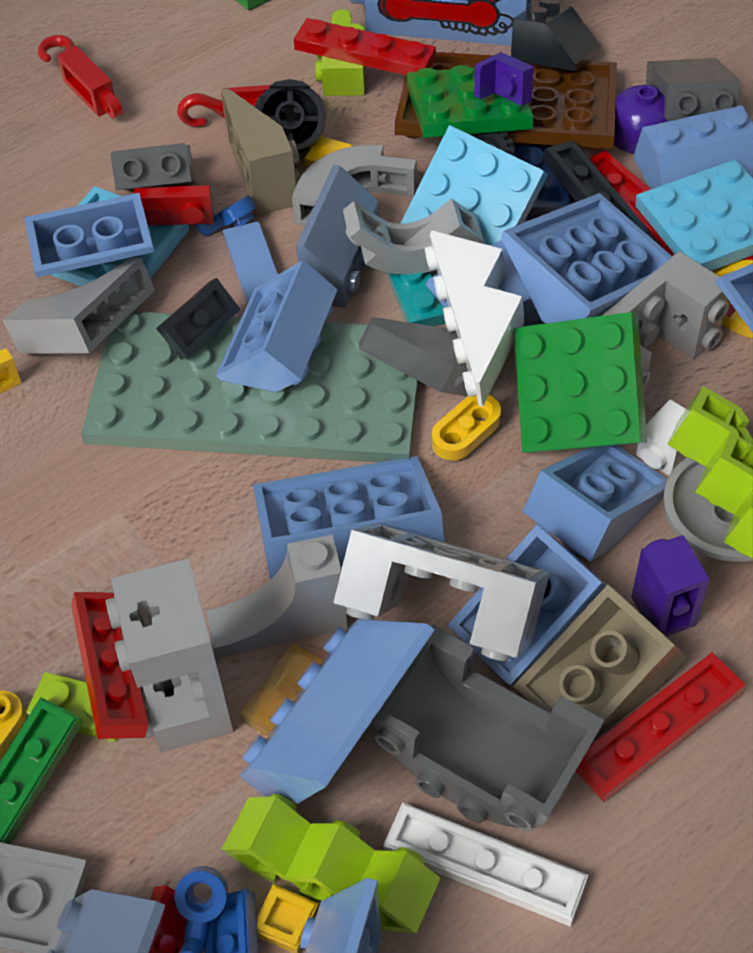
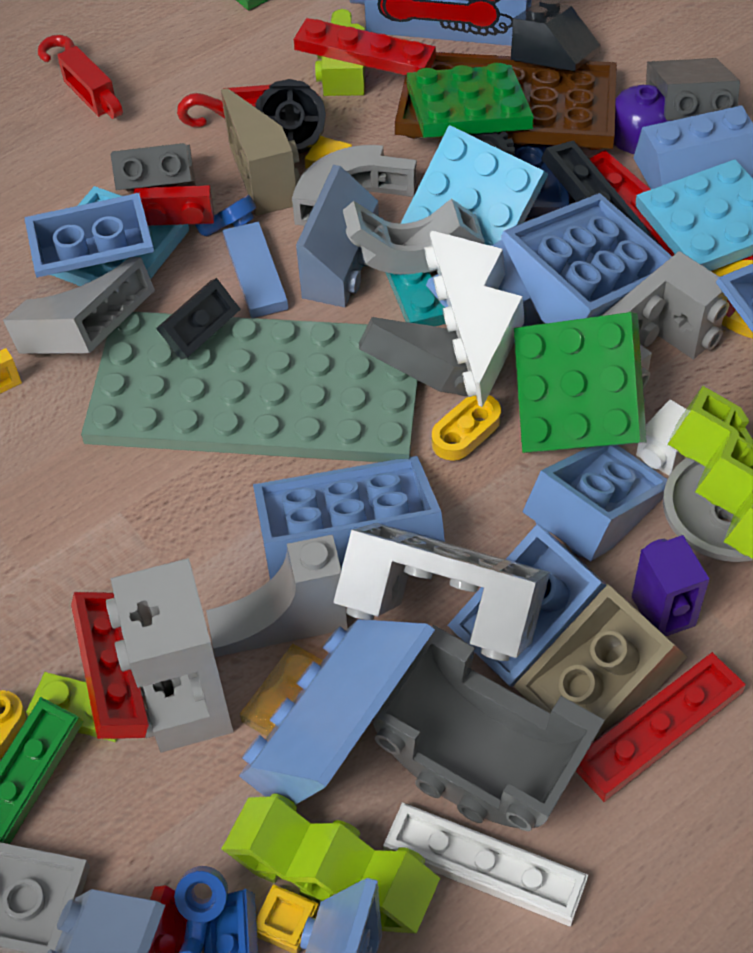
(279, 330): medium blue slope -> none
(504, 77): dark purple bracket -> none

